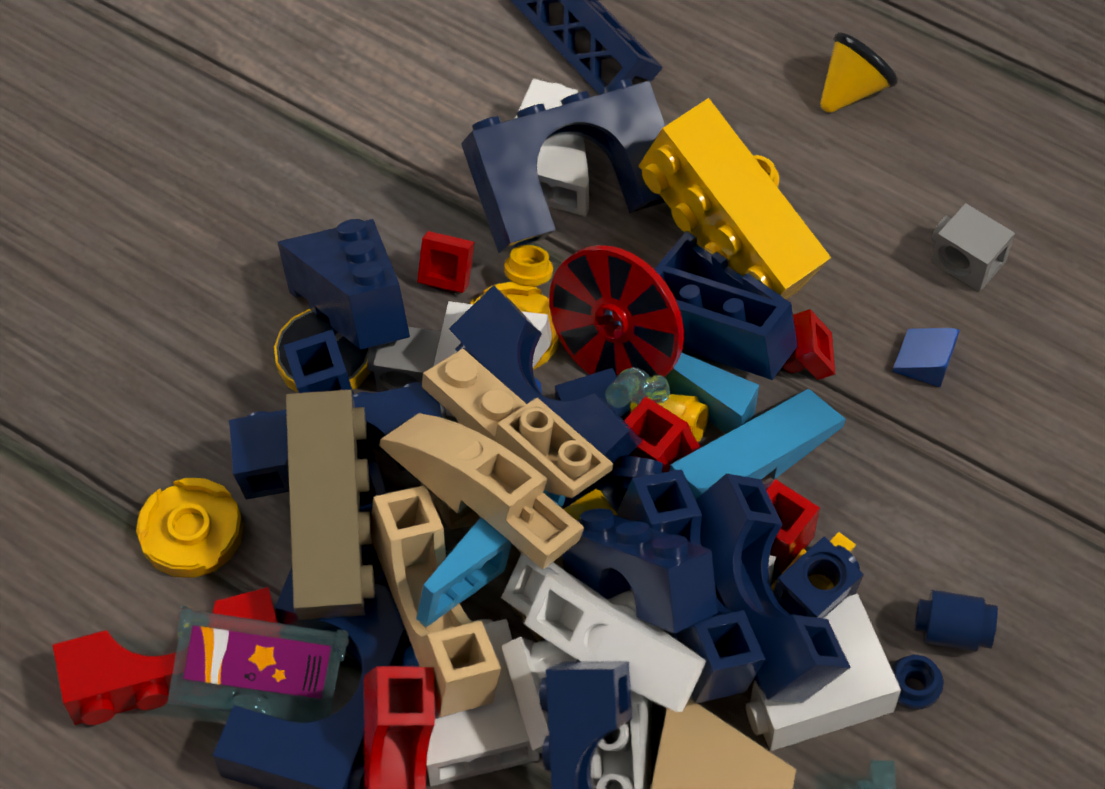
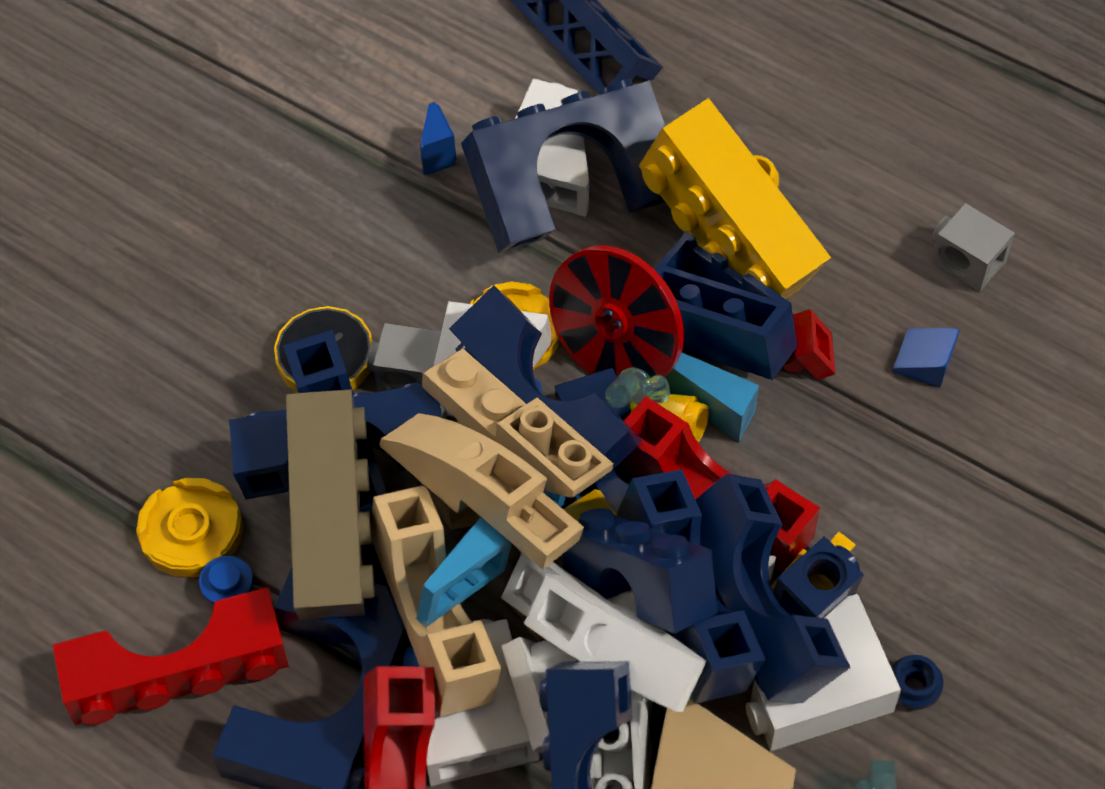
(225, 578): none -> blue plate
(258, 658): door -> none
(348, 280): dark blue wedge -> none
(437, 142): none -> blue slope
(445, 261): red tile -> none
(528, 265): yellow plate -> none
(635, 467): dark blue plate -> none
(763, 444): dark azure slope -> none
(854, 73): yellow hat -> none
(956, 621): dark blue brick -> none

